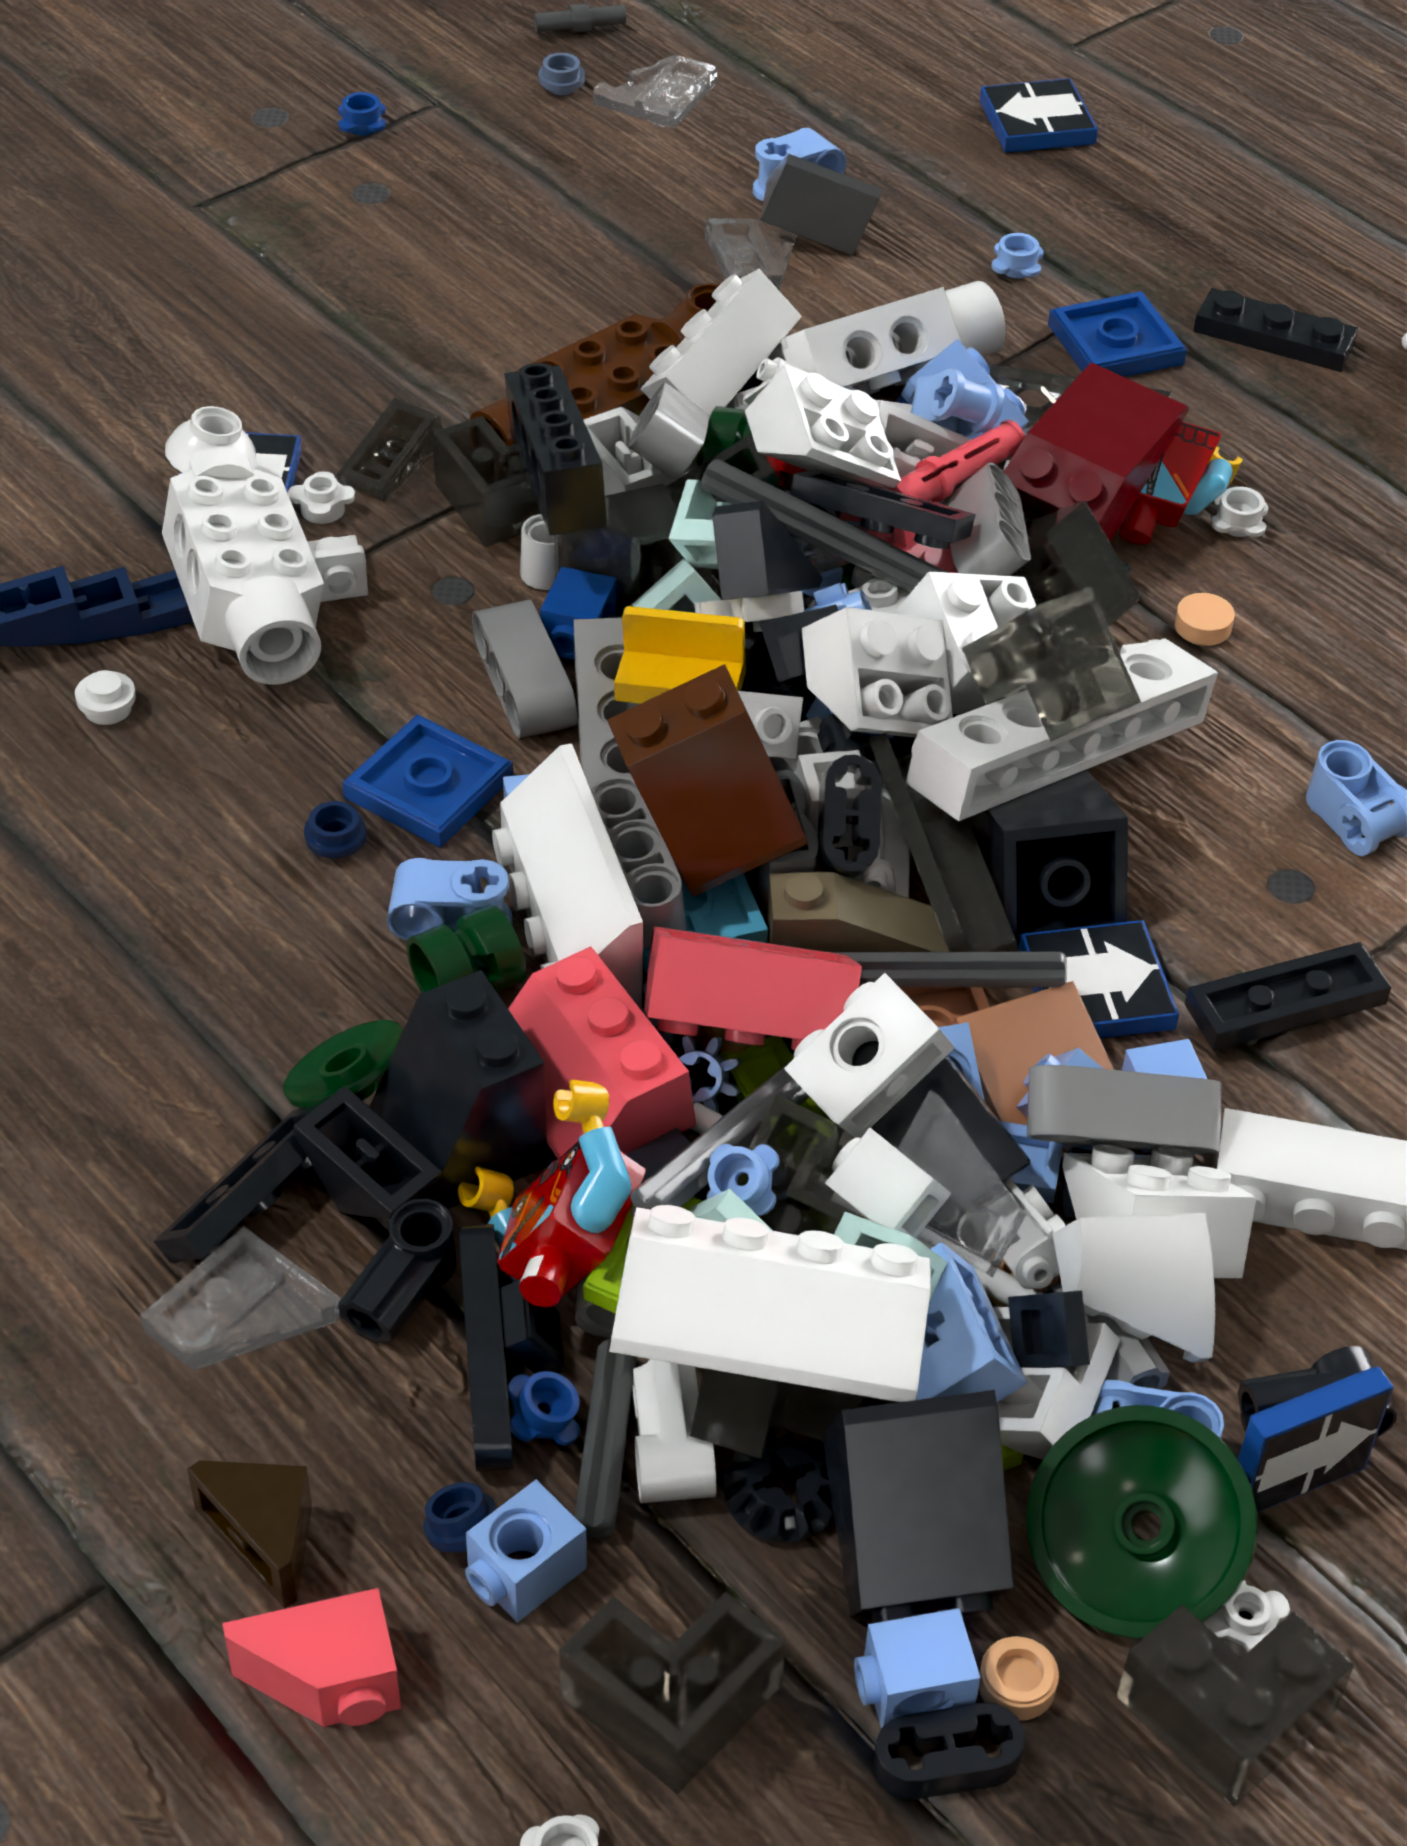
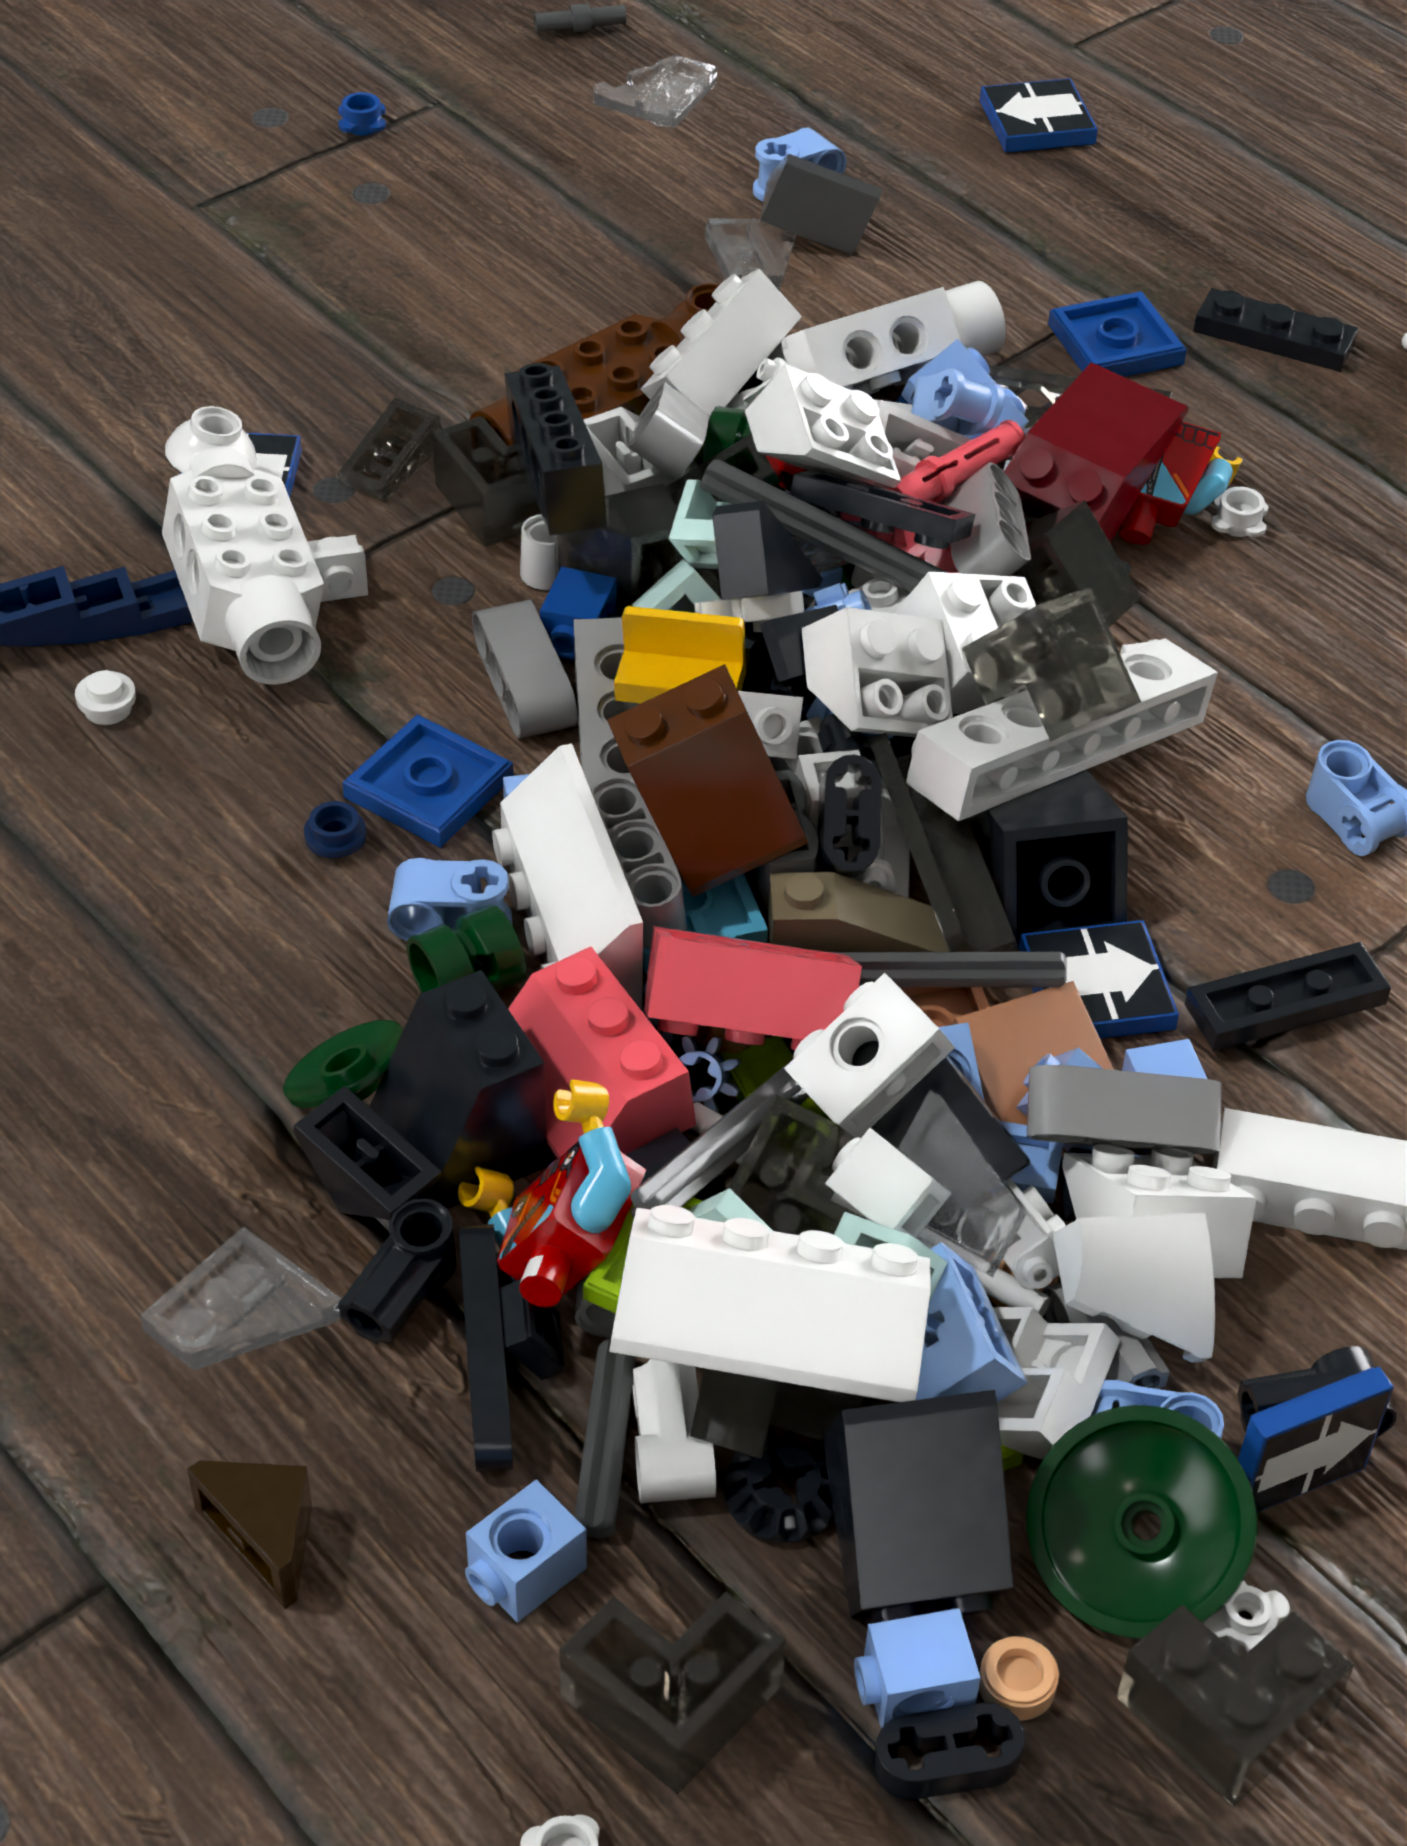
(242, 1191): black plate -> none
(320, 1658): coral slope -> none
(321, 498): white plate -> none
(453, 1513): dark blue plate -> none
(555, 1396): blue plate -> none
(561, 73): sand blue plate -> none
(731, 1161): light blue plate -> none
(1017, 256): light blue plate -> none
(1049, 1330): black plate -> none
(1204, 619): light nougat tile -> none

